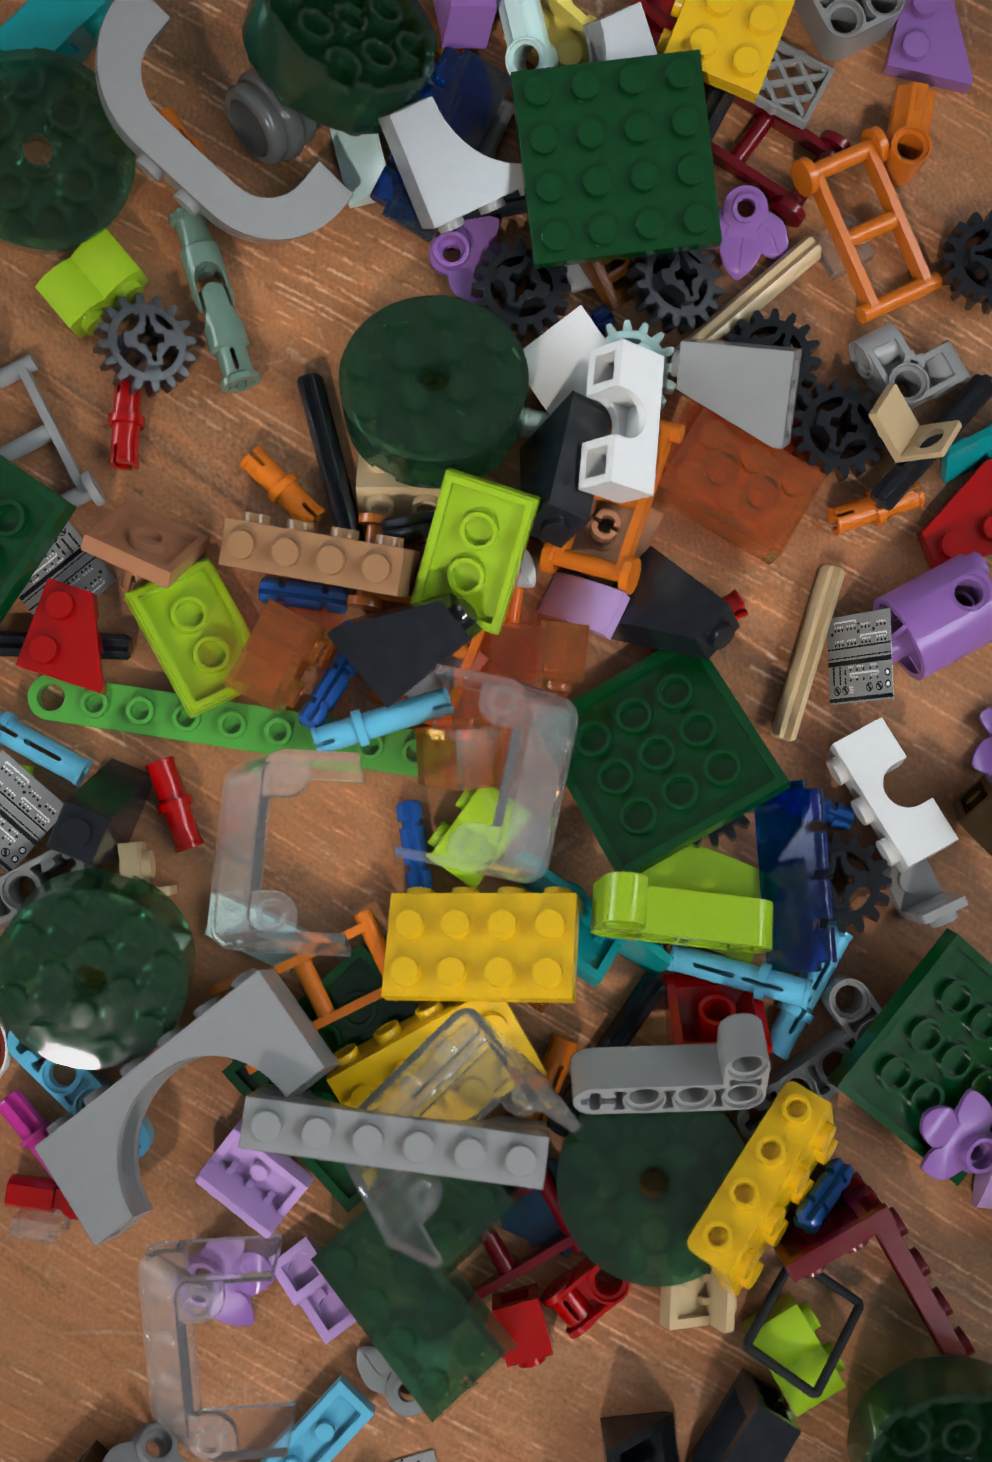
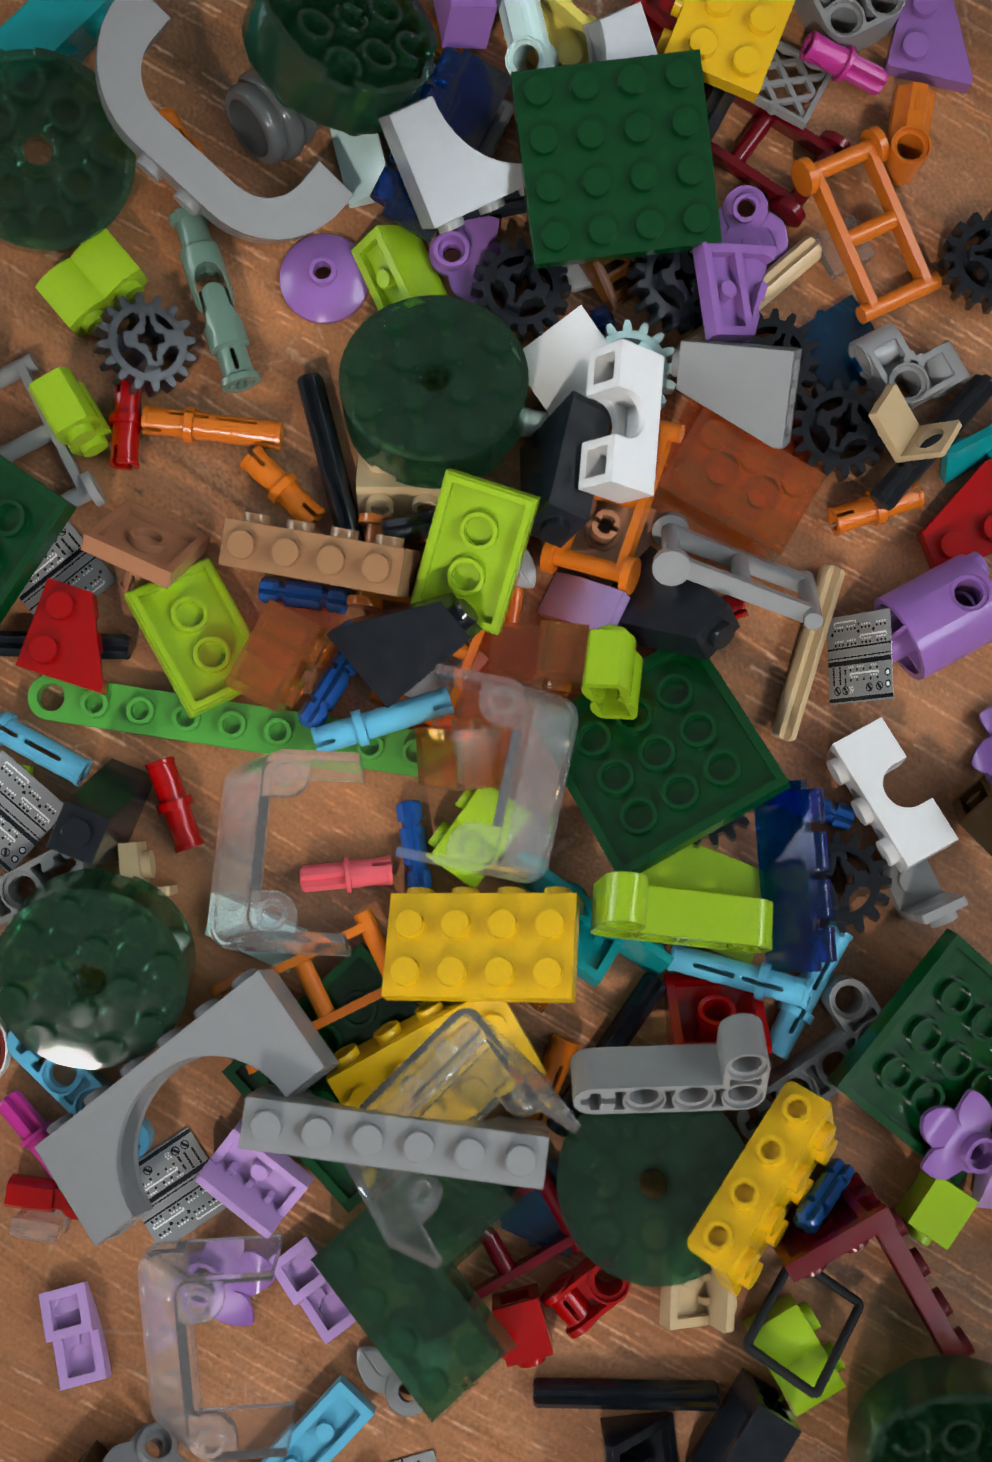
(71, 412): none -> lime brick
(76, 1334): none -> lavender slope
(171, 1188): none -> light grey sticker
(205, 426): none -> orange pin
(328, 298): none -> medium lavender dish
(346, 874): none -> coral axle
(395, 265): none -> lime panel
(612, 673): none -> lime brick
(626, 1394): none -> black axle
(674, 566): none -> light grey piece
(731, 288): none -> medium lavender wing
(834, 332): none -> piece
(843, 63): none -> dark pink axle
(935, 1210): none -> lime brick

